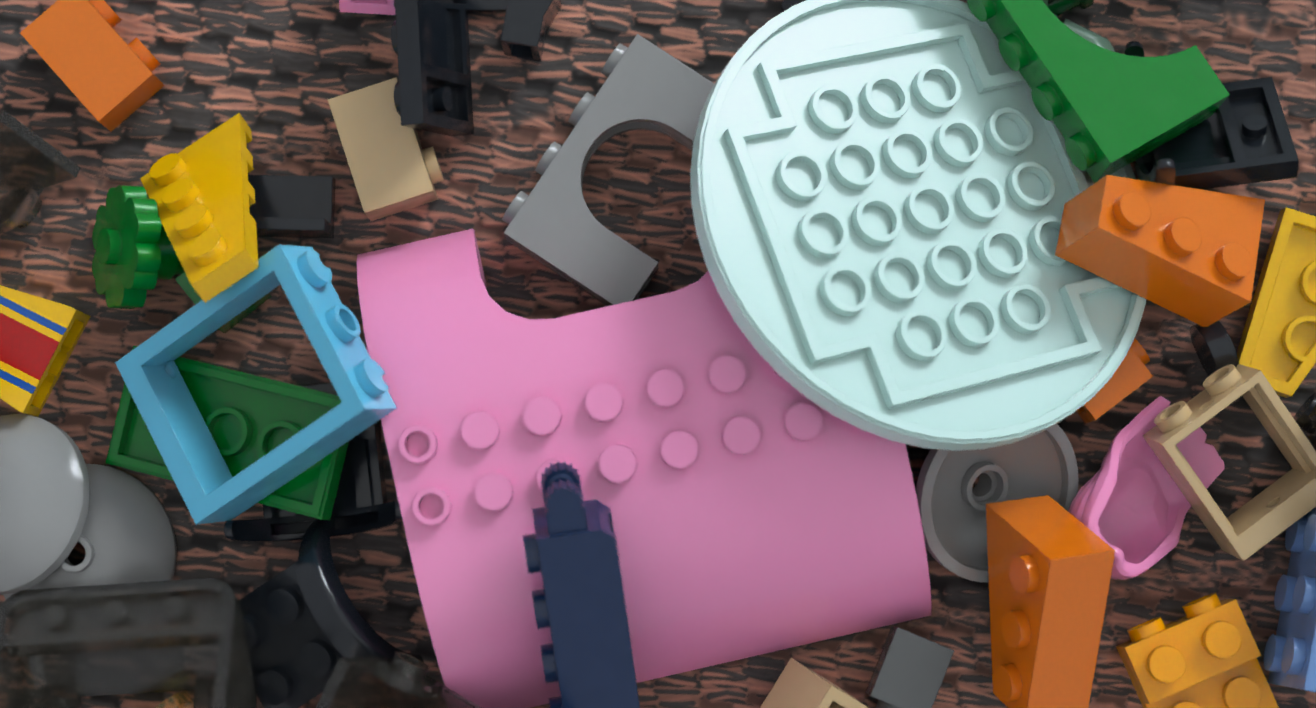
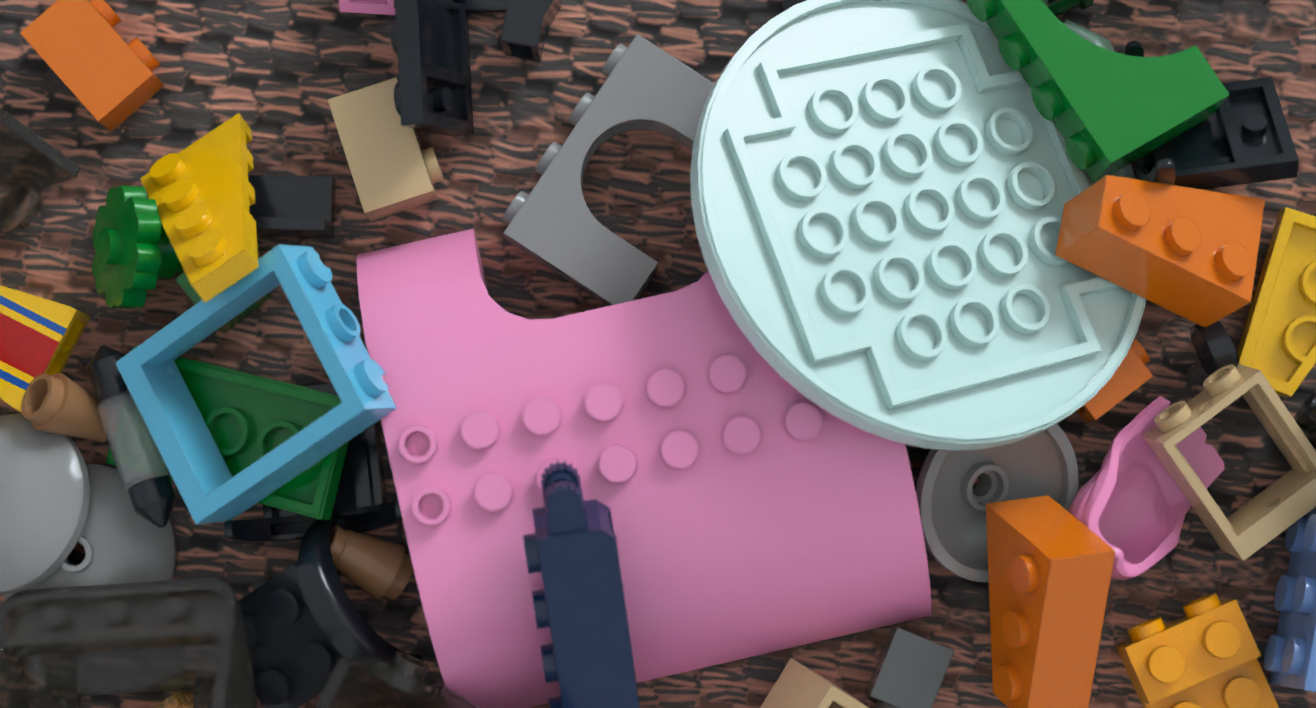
(62, 408): none -> medium nougat cone
(131, 444): none -> piece
(371, 562): none -> medium nougat cone

